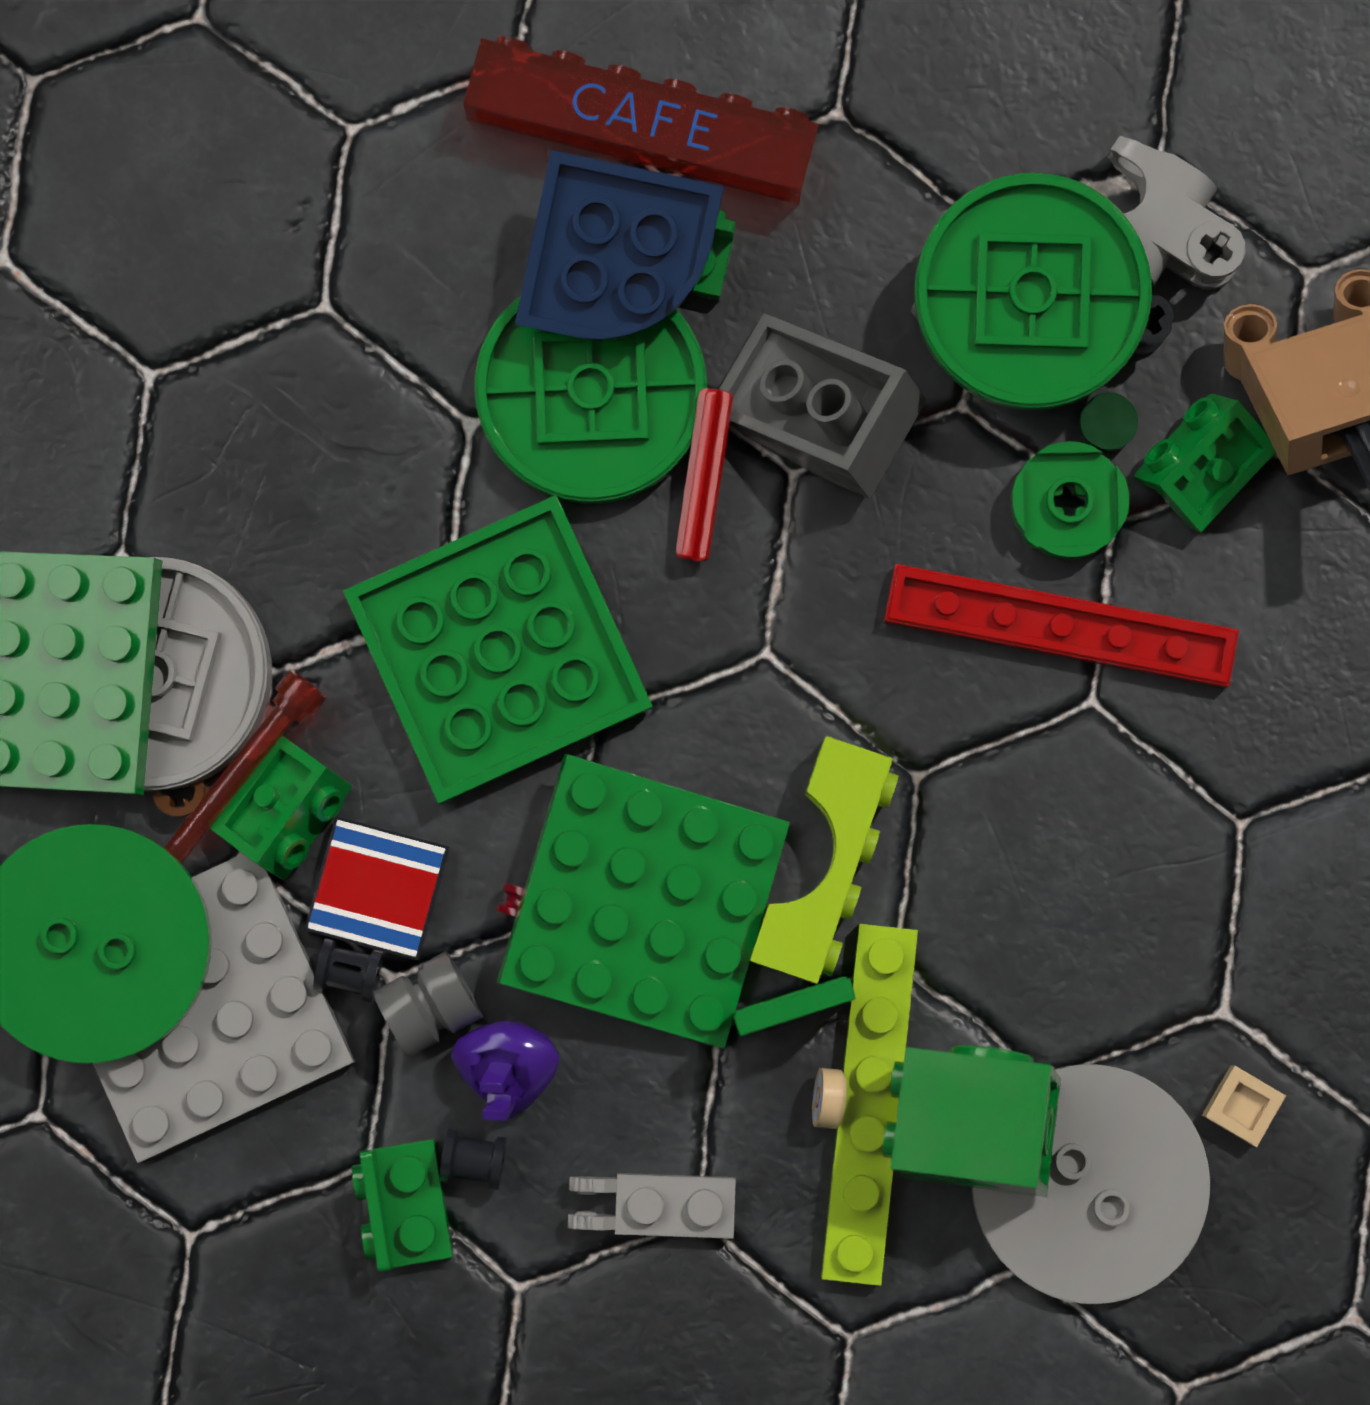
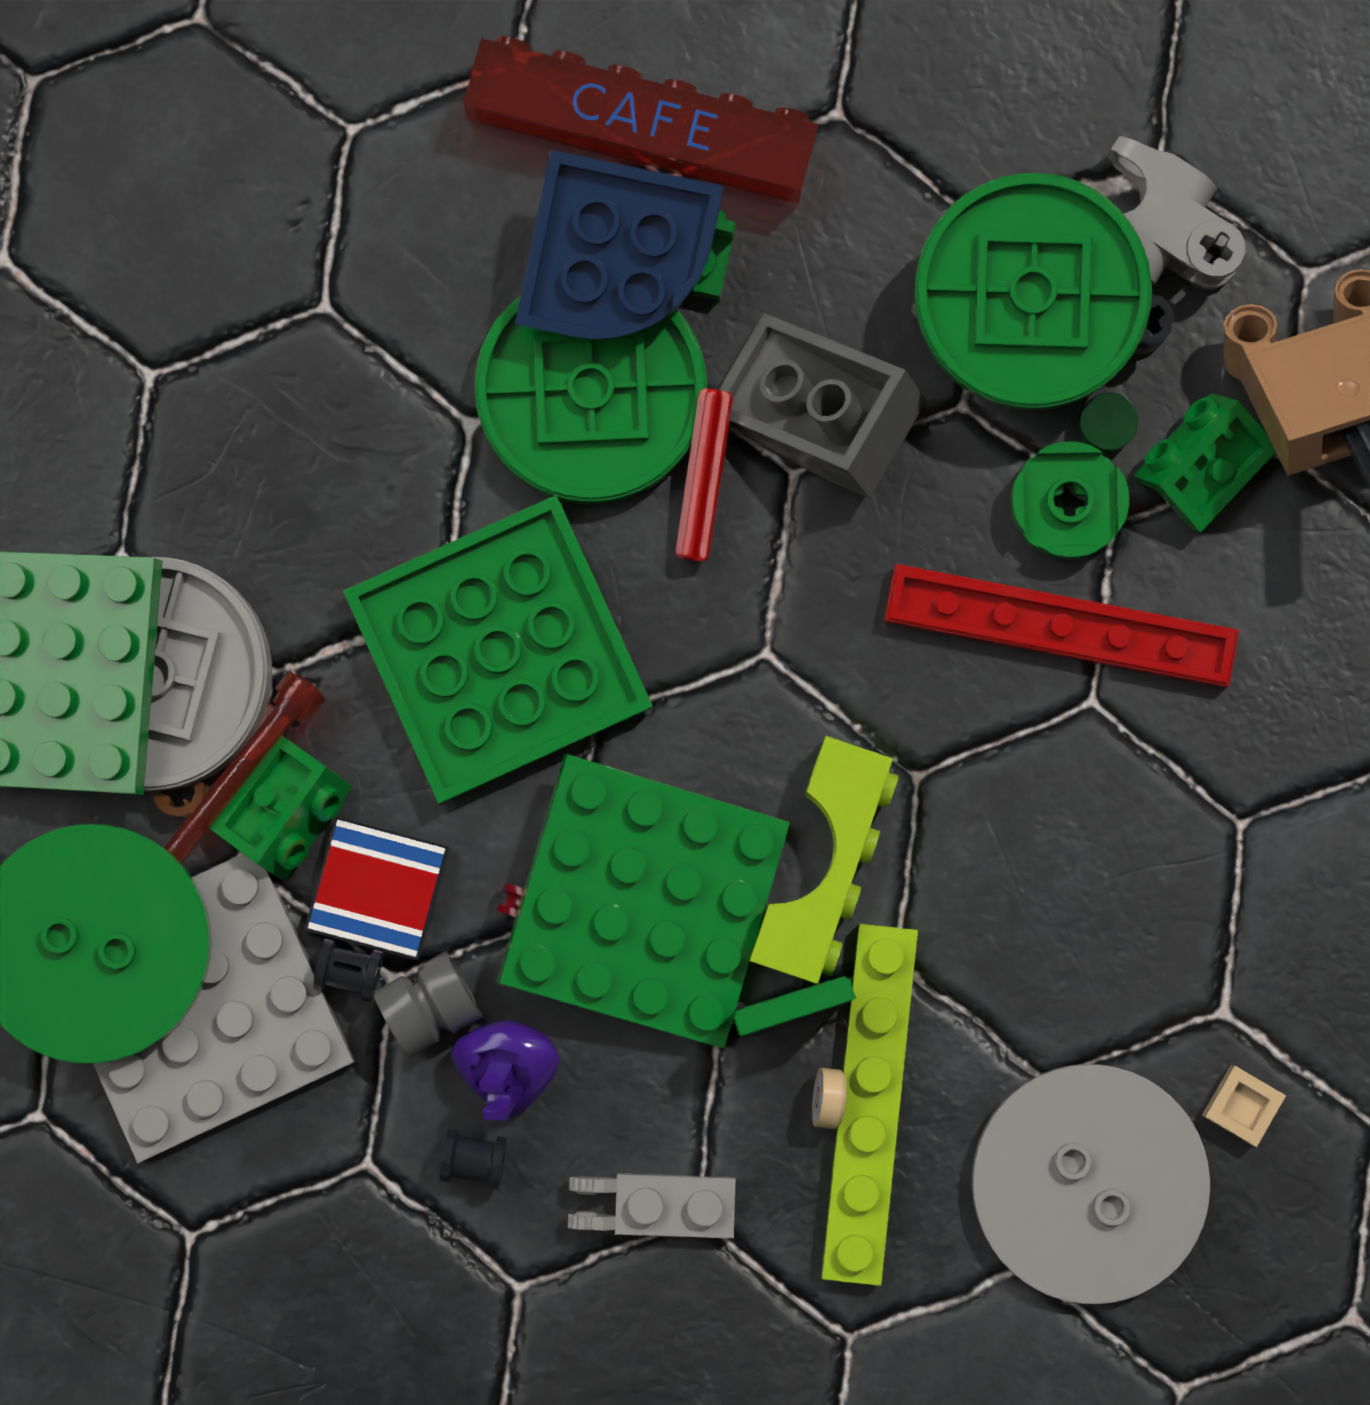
(403, 1204): green bracket -> none
(974, 1119): green brick -> none

